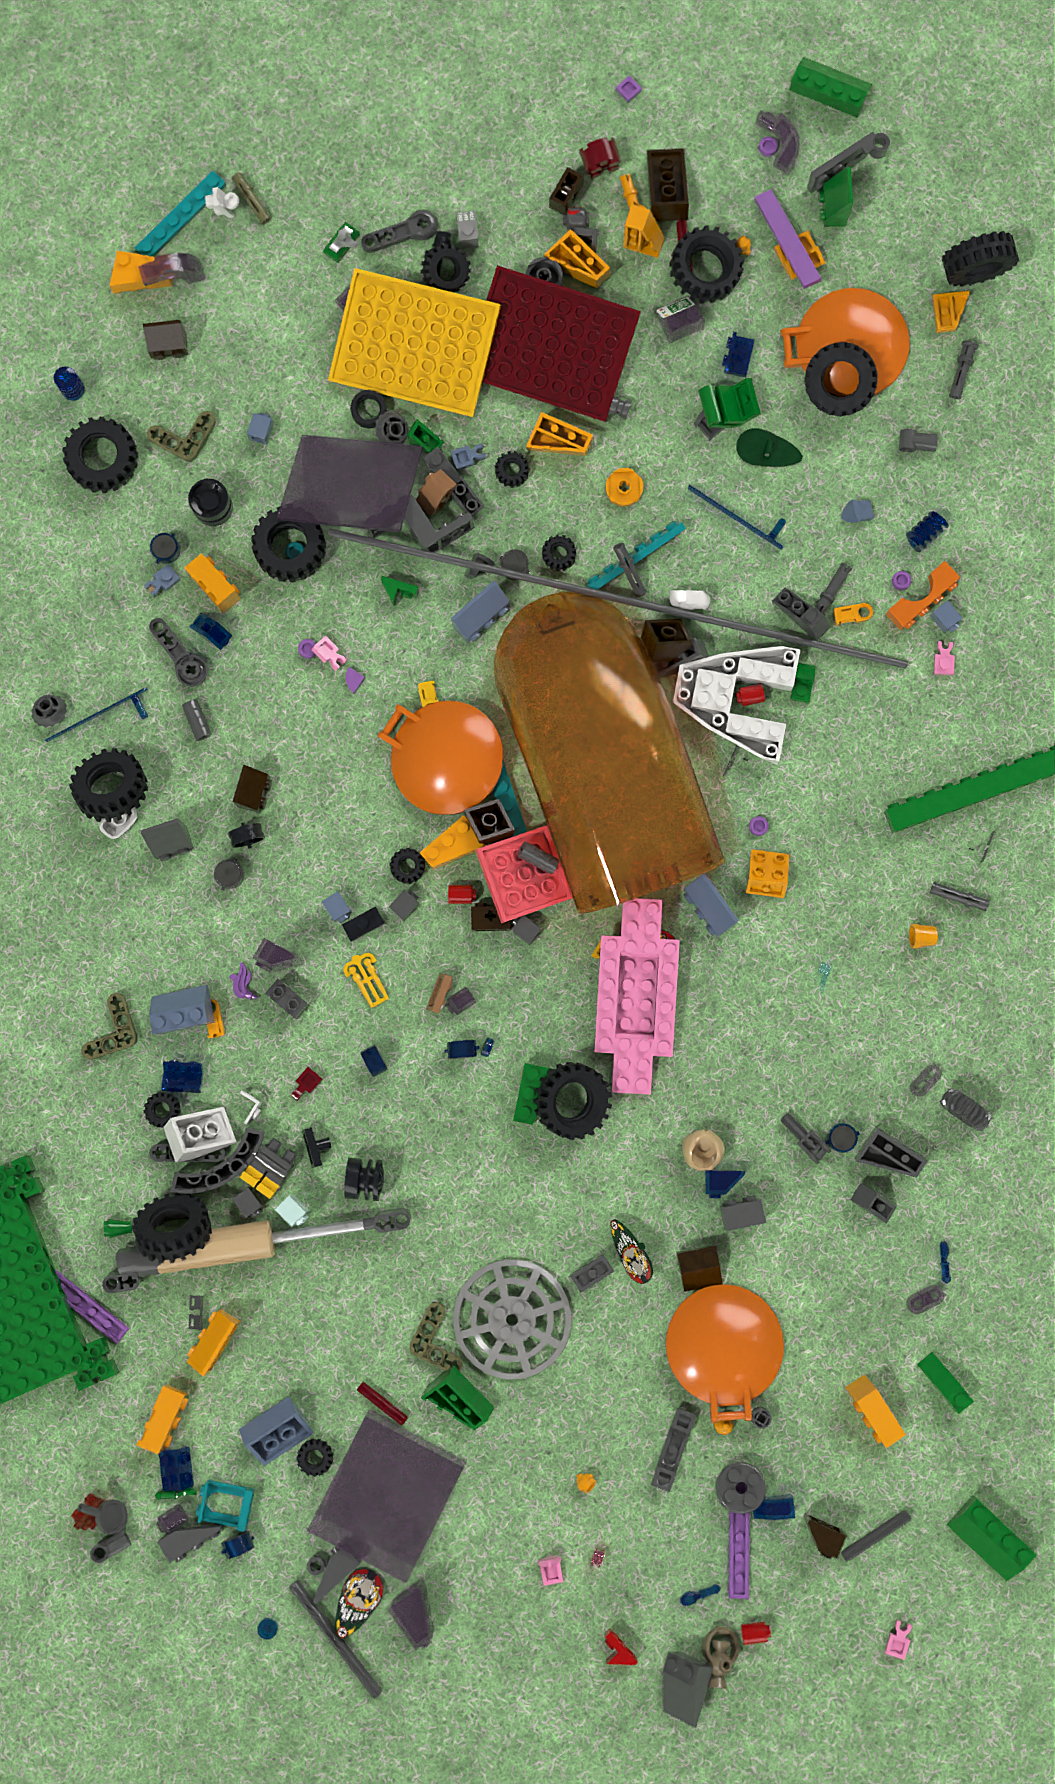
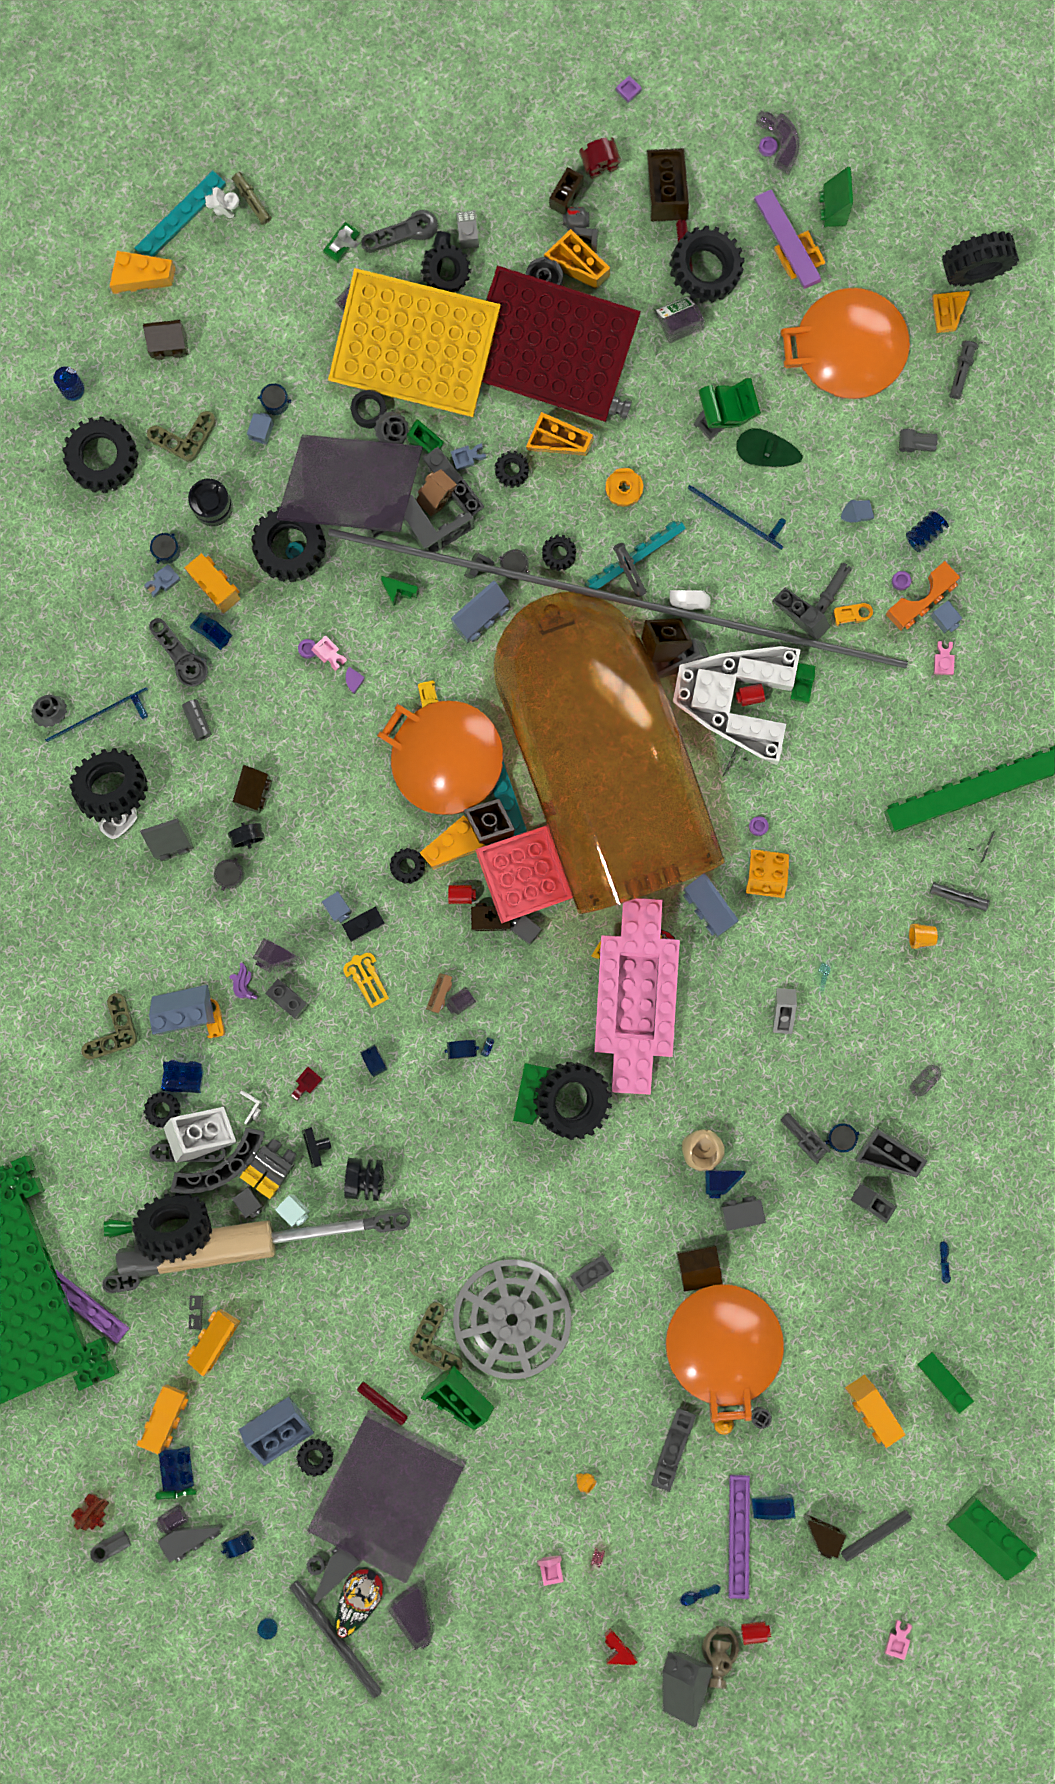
(109, 1516): dark grey piece -> none
(172, 266): arch -> none
(207, 1515): teal panel -> none
(274, 399): none -> piece
(405, 904): dark grey brick -> none
(538, 857): dark grey axle -> none
(630, 192): light orange pin -> none
(631, 1253): shield -> none
(642, 232): light orange wedge -> none
(726, 1488): dark grey plate -> none
(739, 355): clear blue bracket -> none
(745, 244): light orange plate -> none
(784, 1010): none -> light grey slope
(829, 87): green slope -> none
(848, 158): dark grey hinge -> none
(867, 379): black tyre -> none
(925, 1299): plate -> none
(965, 1109): dark grey gear -> none

